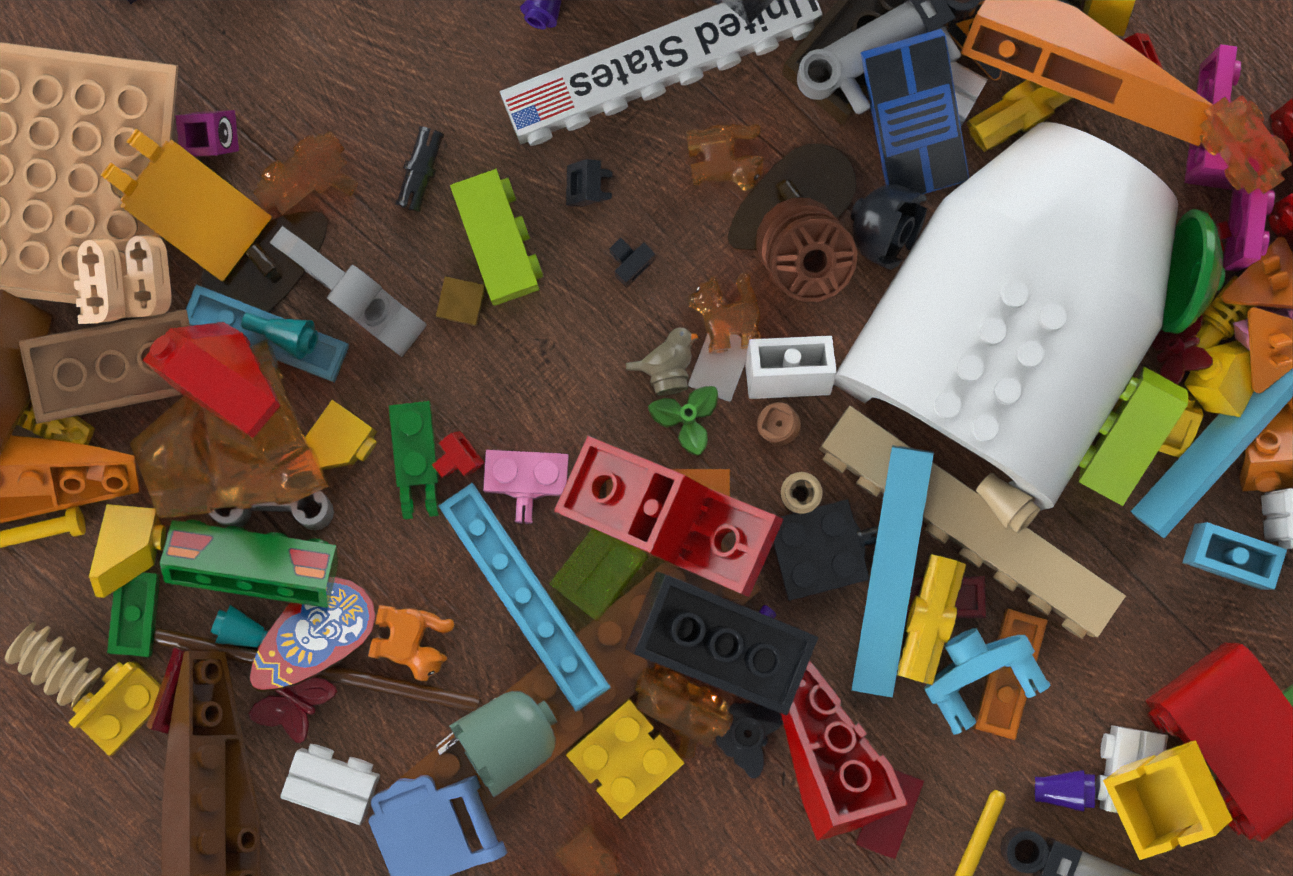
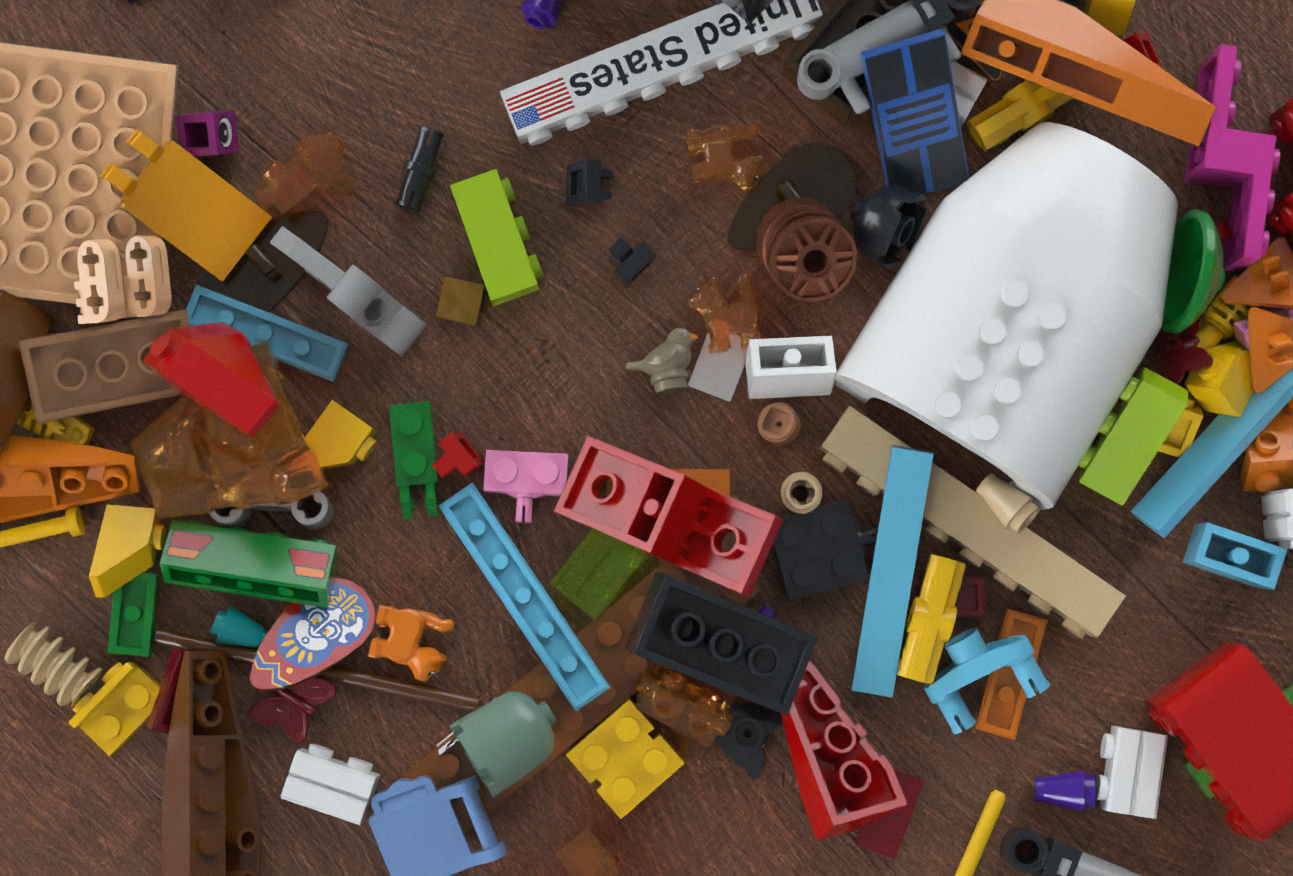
(291, 335): teal cone -> none
(700, 403): bright green plant -> none
(1165, 797): yellow piece -> none
(1238, 134): clear orange brick -> none

